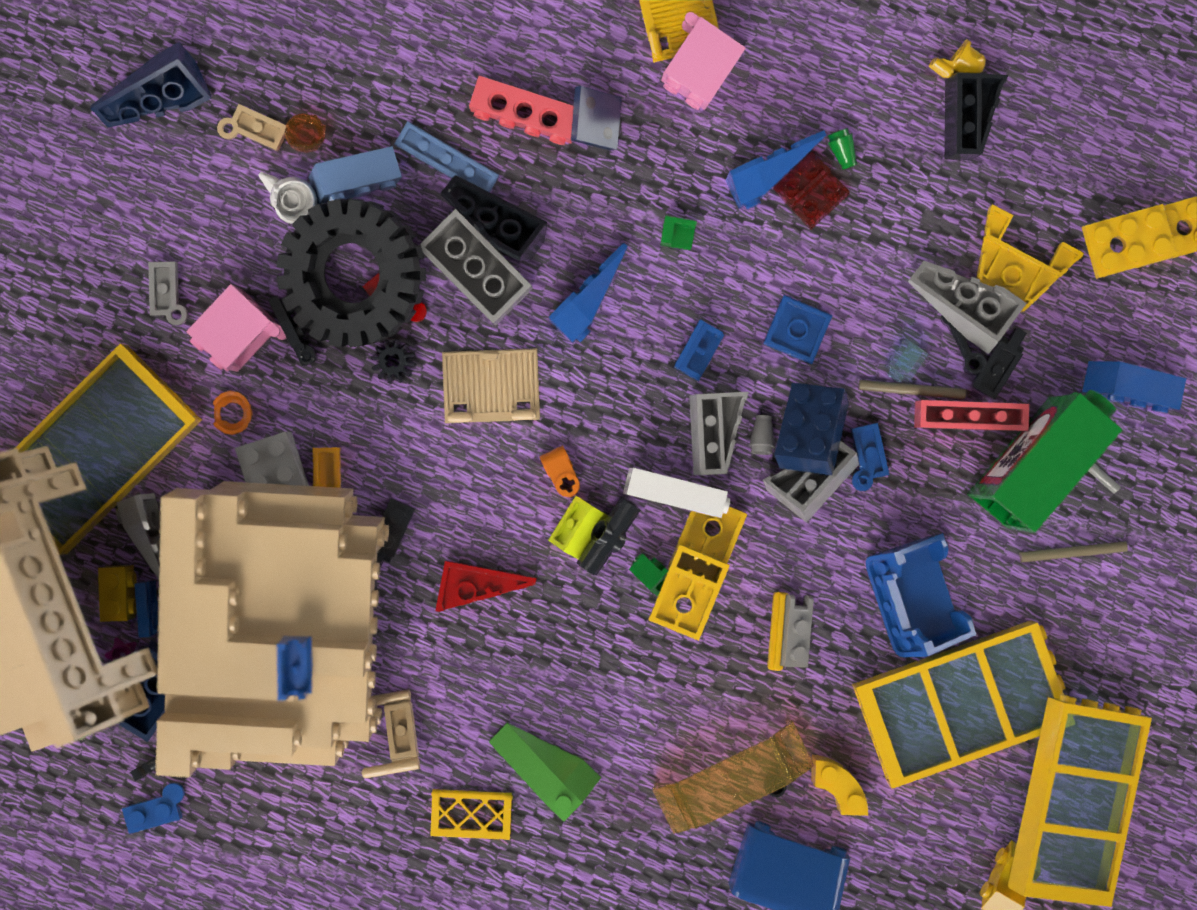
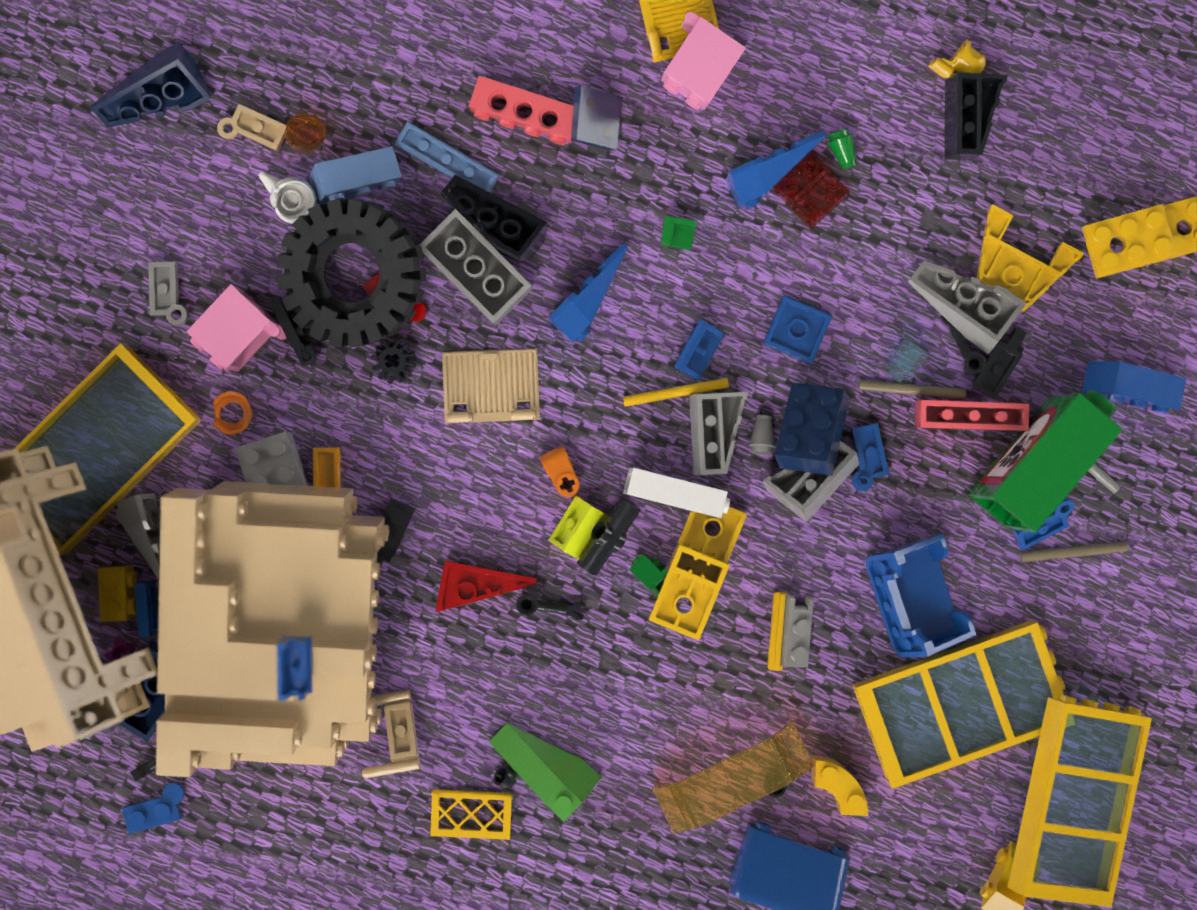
(505, 777): none -> black hinge
(539, 605): none -> black brick
(675, 392): none -> yellow bar
(1056, 522): none -> blue hinge

